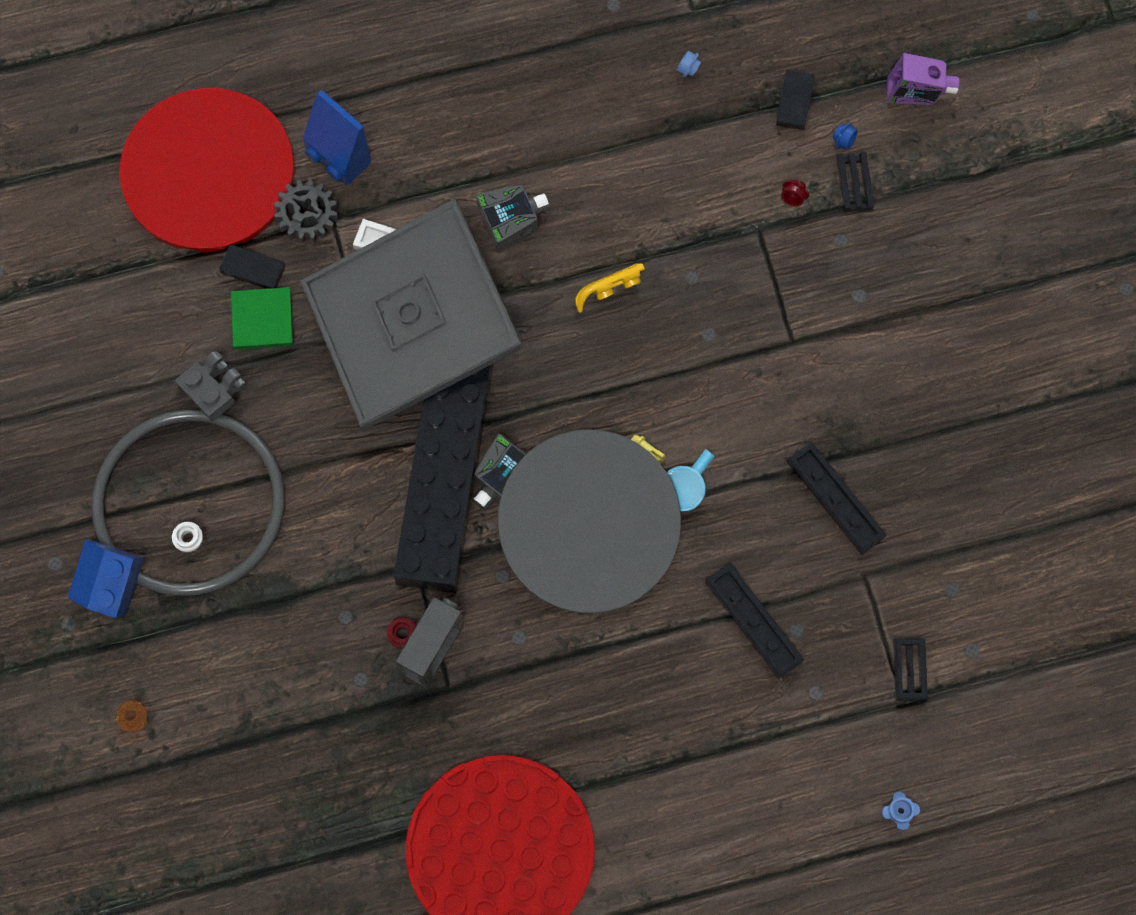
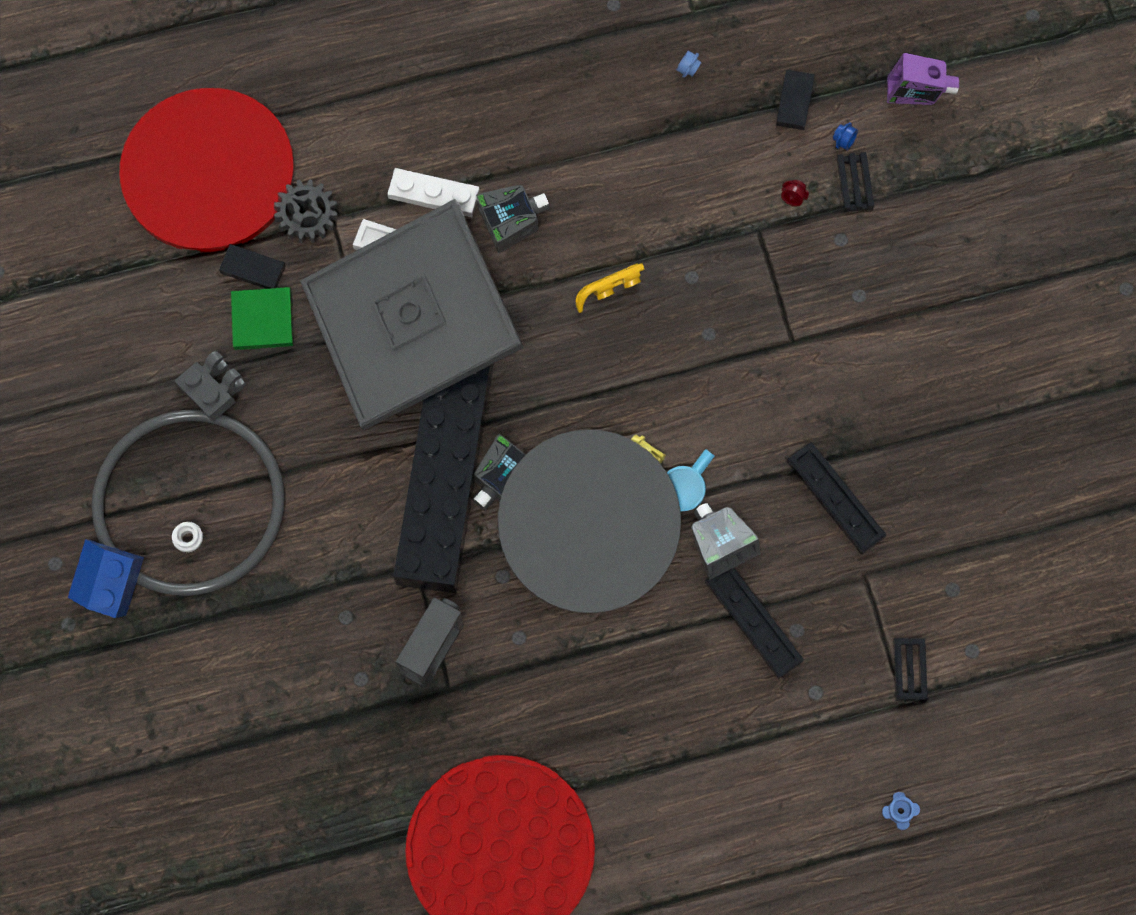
(137, 723): clear orange plate -> none
(336, 140): blue slope -> none
(395, 626): dark red plate -> none
(431, 191): none -> white plate
(722, 540): none -> torso

